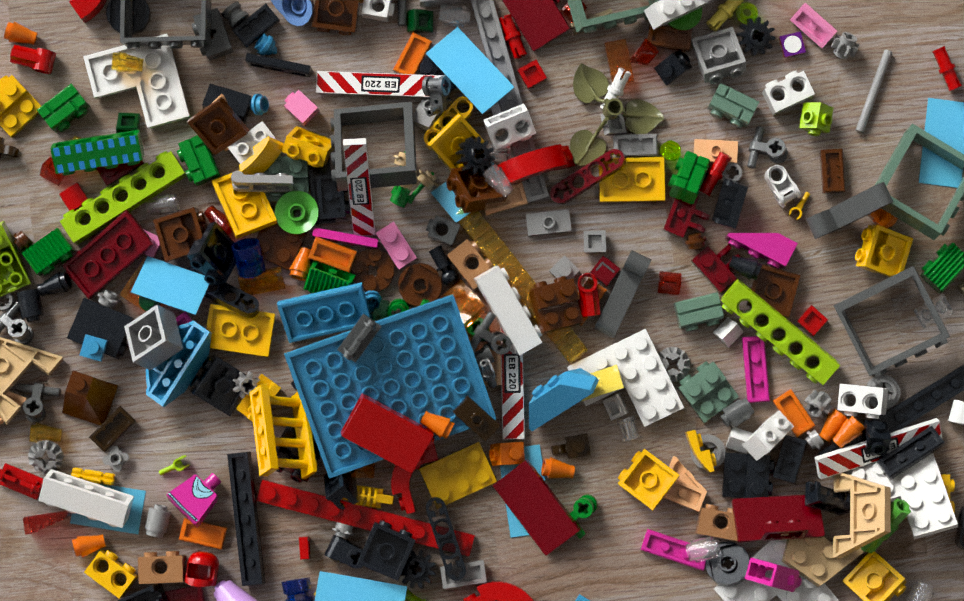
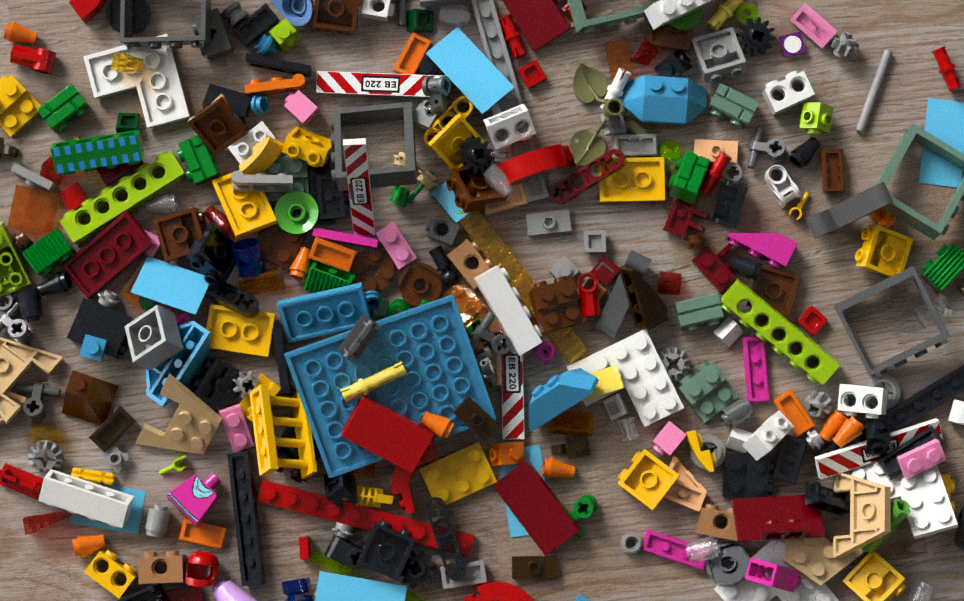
(32, 178): none -> light grey plate
(33, 210): none -> clear orange plate
(190, 425): none -> tan wing
(236, 428): none -> bright pink plate
(276, 85): none -> orange plate
(281, 361): none -> black tile
(285, 35): none -> lime brick
(330, 564): none -> clear neon green axle
(379, 379): none -> light yellow pin
(533, 567): none -> dark brown plate
(550, 351): none -> dark pink plate
(572, 423): none -> clear orange plate
(638, 543): none -> light grey plate
(645, 304): none -> dark brown slope
(664, 99): none -> dark azure wedge
(668, 439): none -> bright pink brick
(803, 154): none -> black cone
(921, 458): none -> bright pink plate

